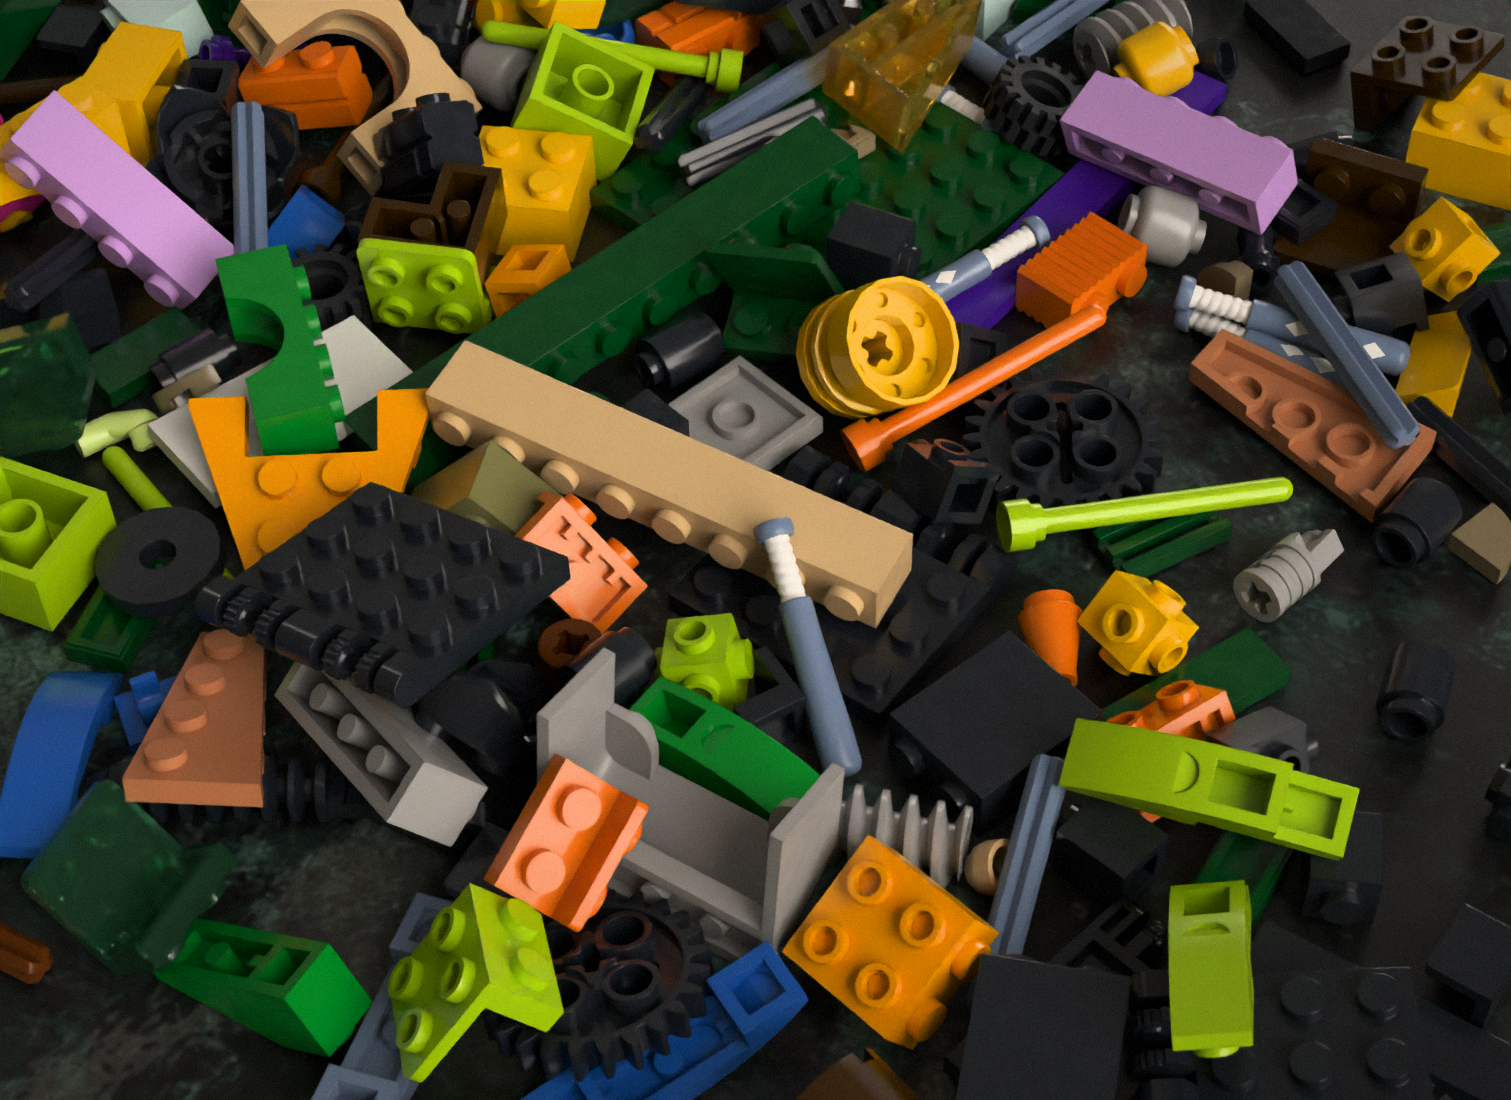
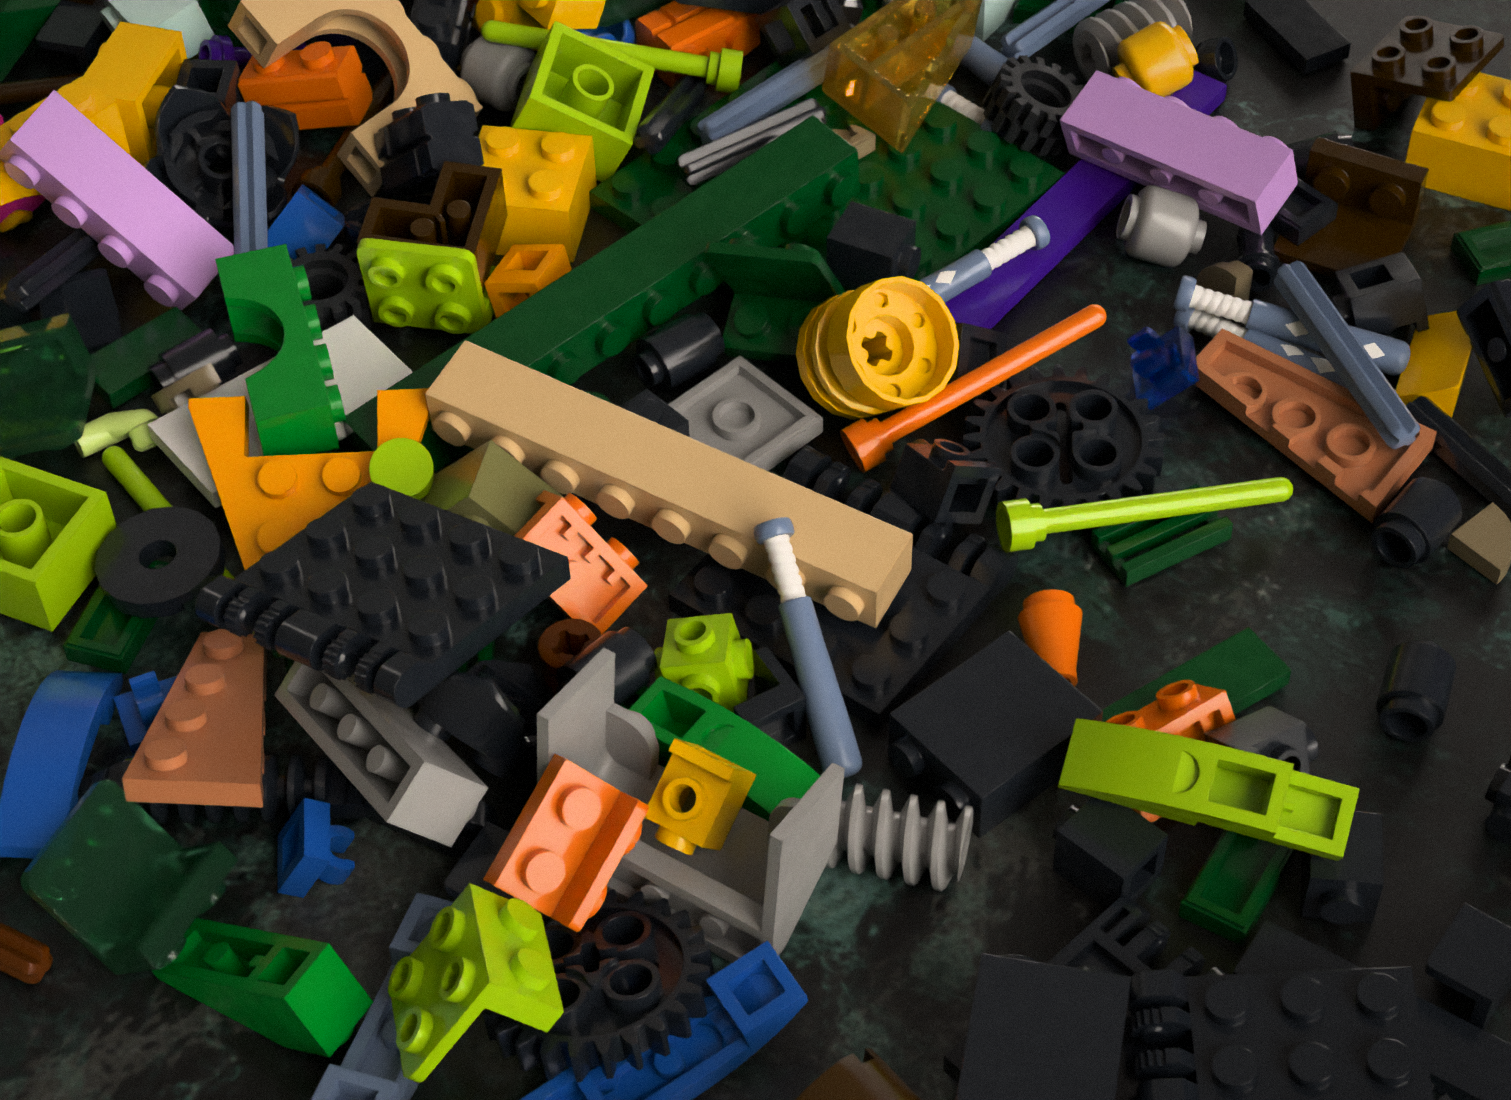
(306, 850): none -> blue tile
(403, 467): none -> lime tile
(719, 794): none -> yellow brick
(891, 944): light orange brick -> none
(985, 864): tan hinge -> none
(1025, 859): sand blue axle -> none
(1080, 269): orange brick -> none
(1138, 625): yellow brick -> none
(1162, 364): none -> clear blue tile
(1210, 968): lime slope -> none
(1286, 573): light grey hinge -> none
(1446, 249): yellow brick -> none

